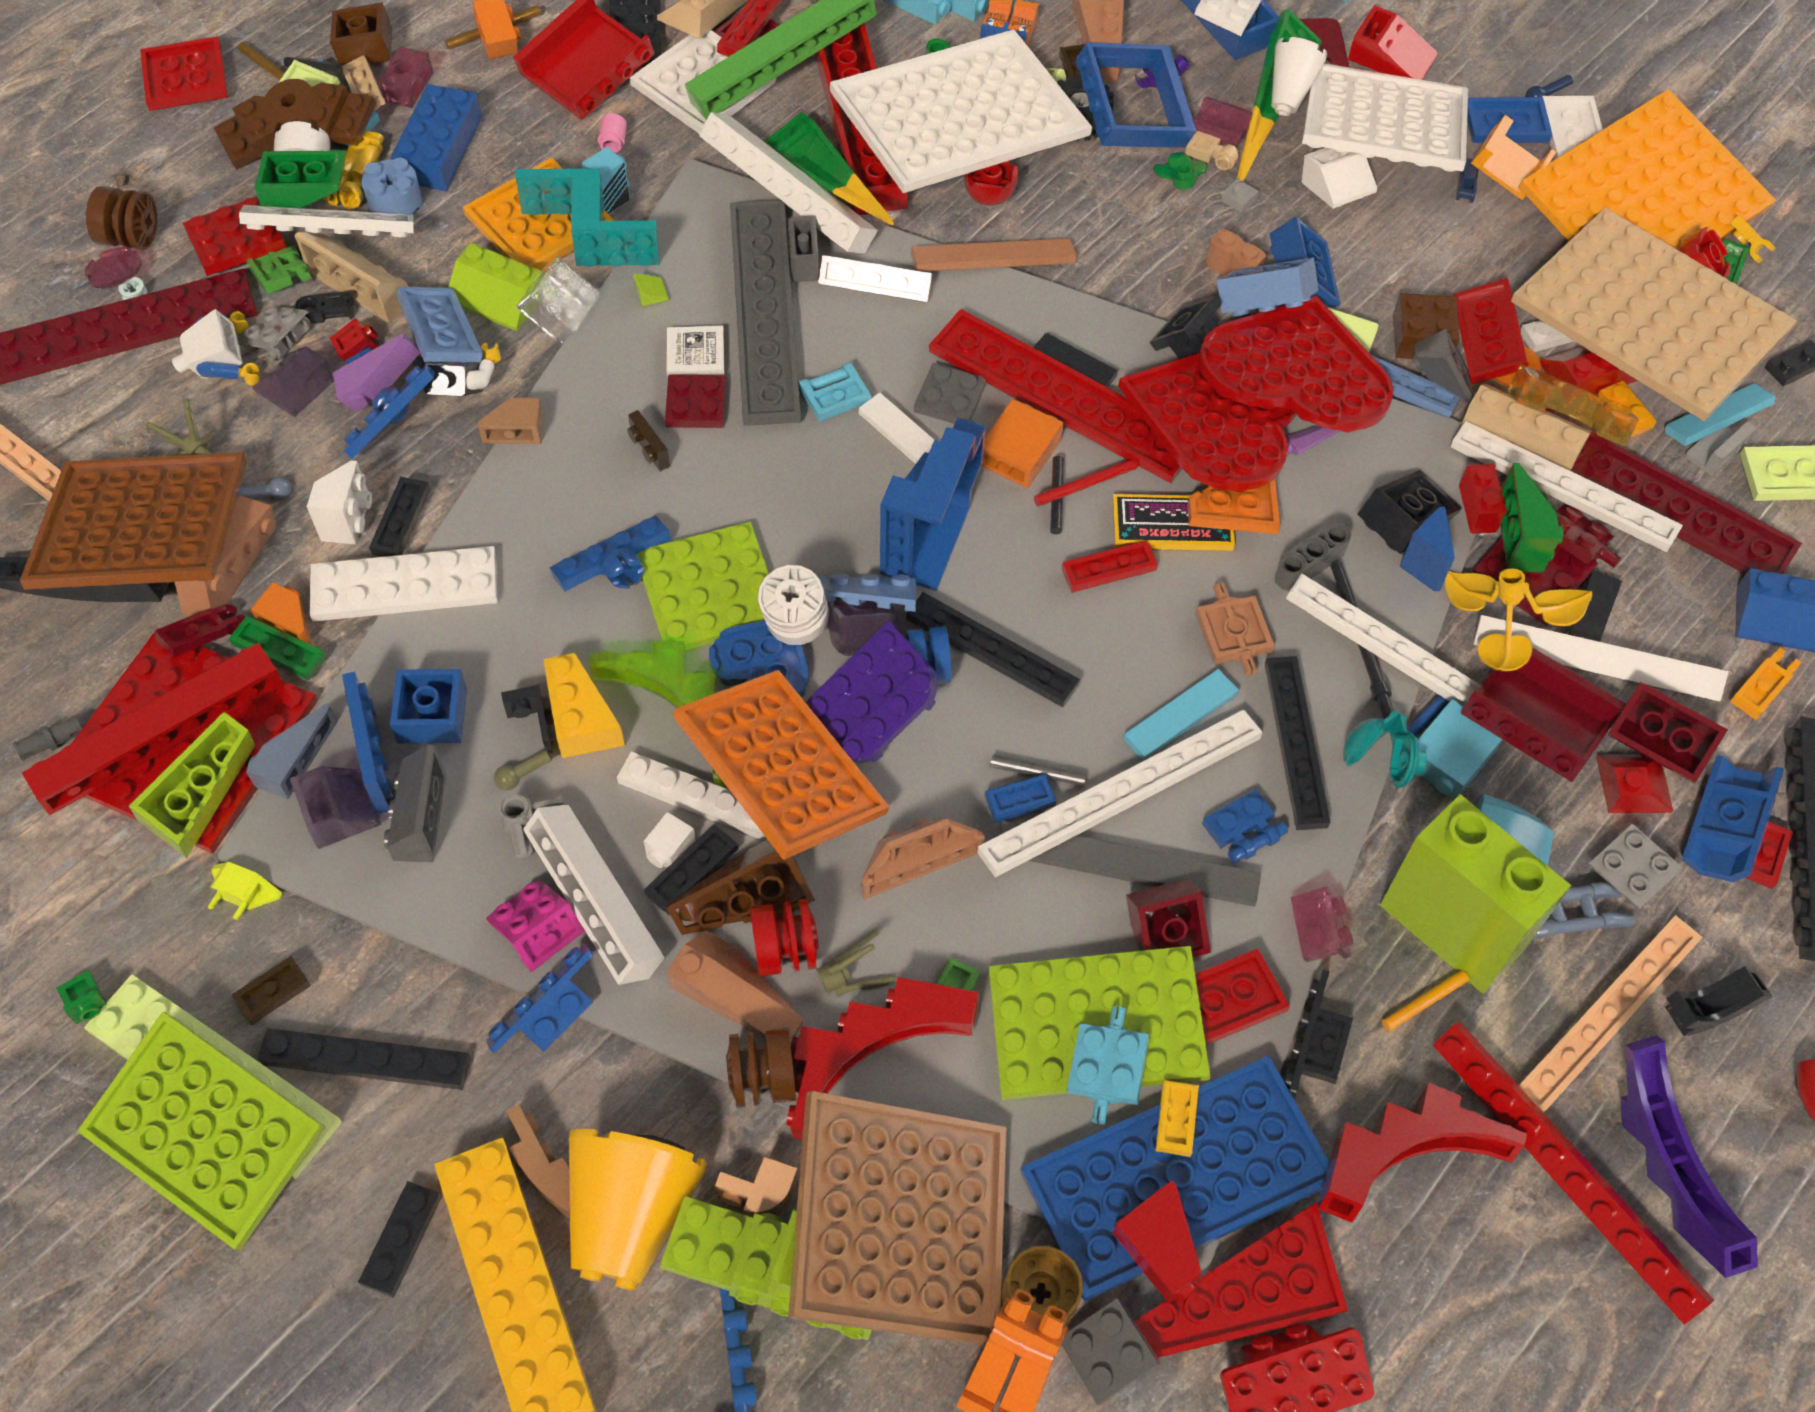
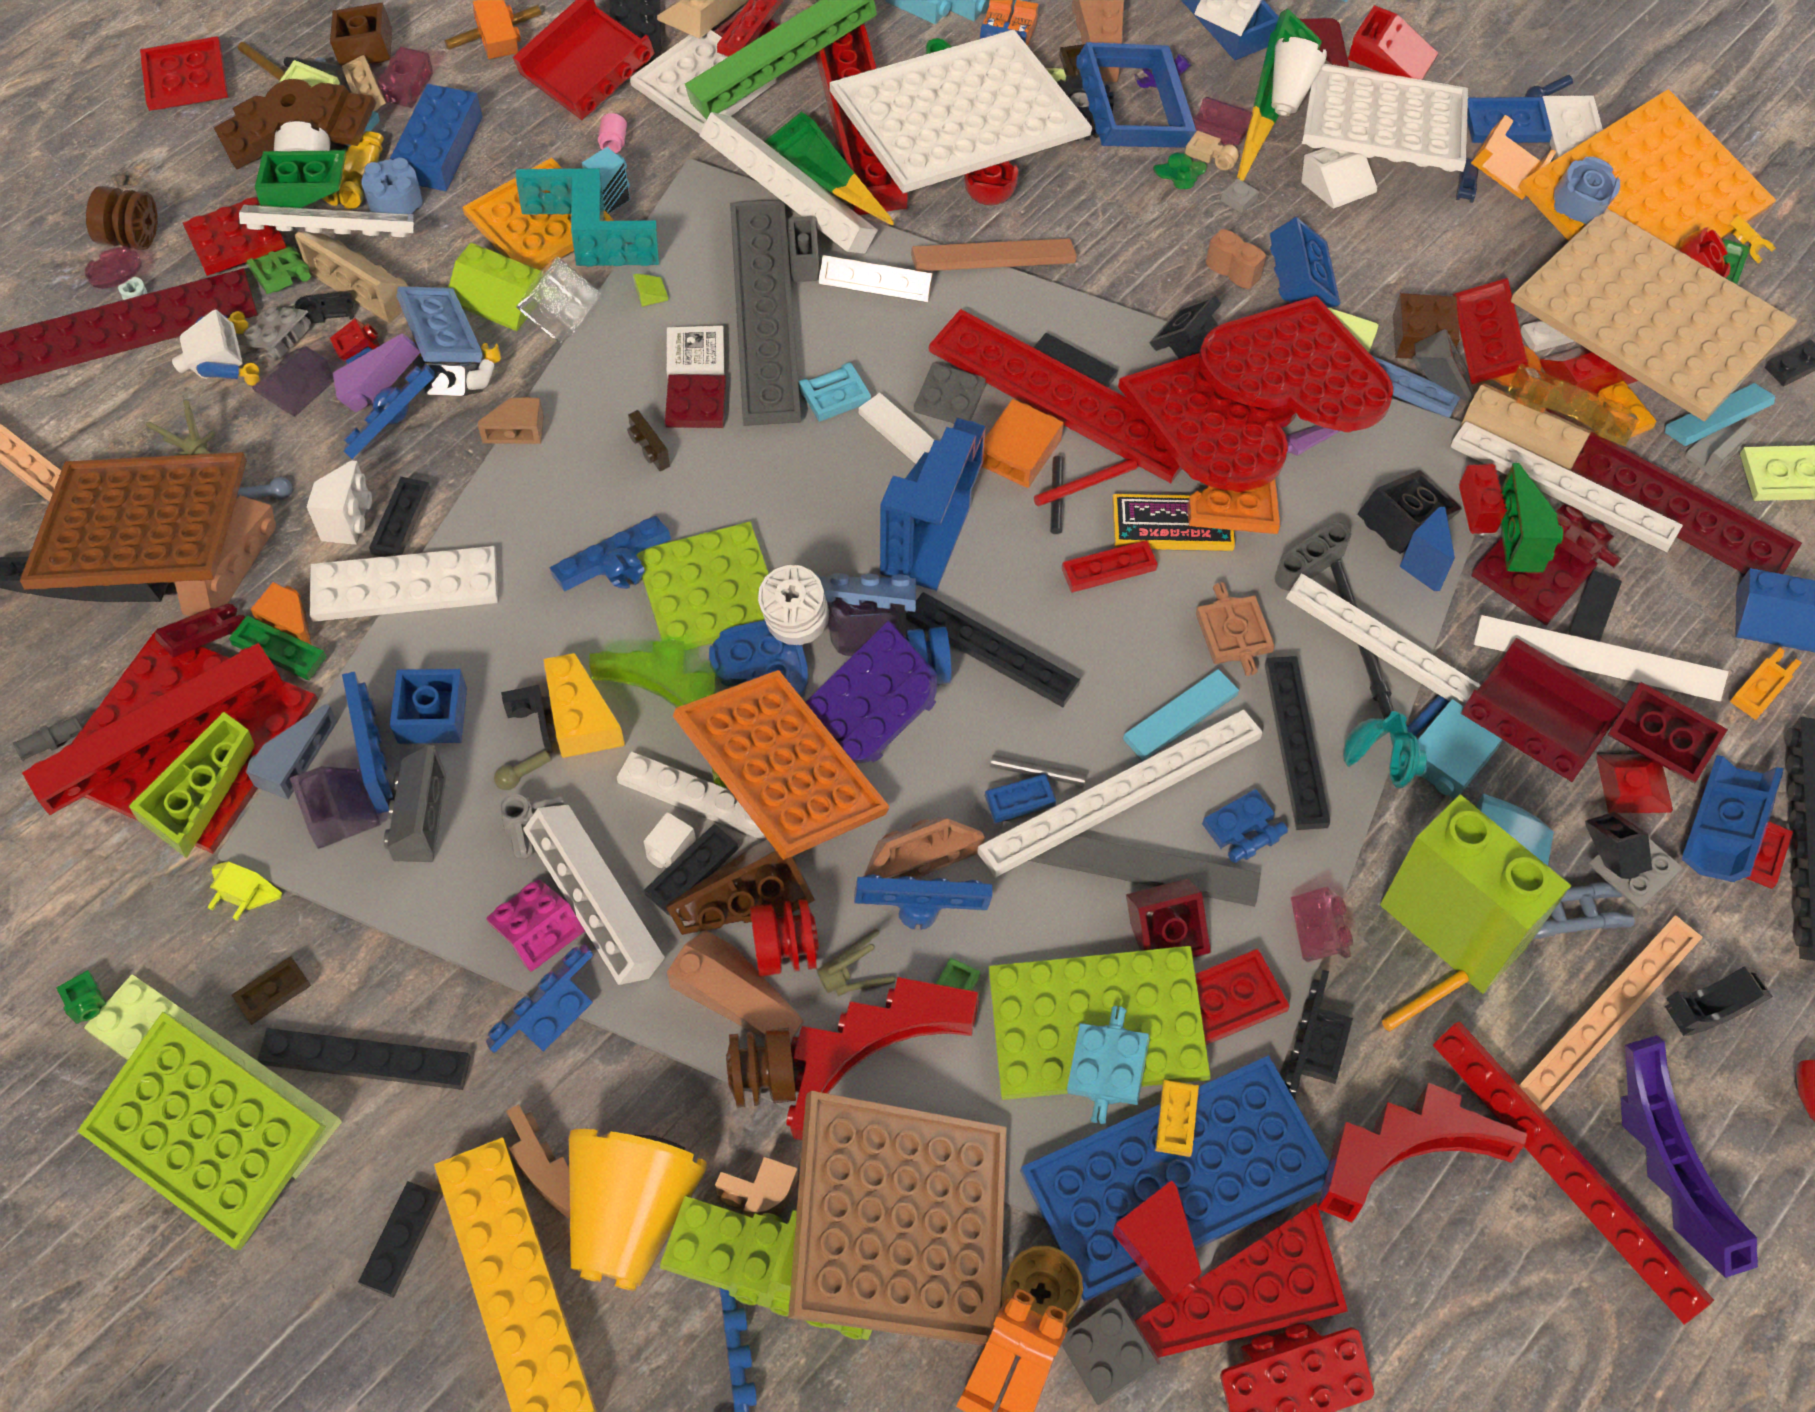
(922, 899): none -> blue plate
(1268, 286): medium blue brick -> none
(1505, 651): yellow plant -> none
(1586, 189): none -> medium blue brick
(1620, 845): none -> black slope

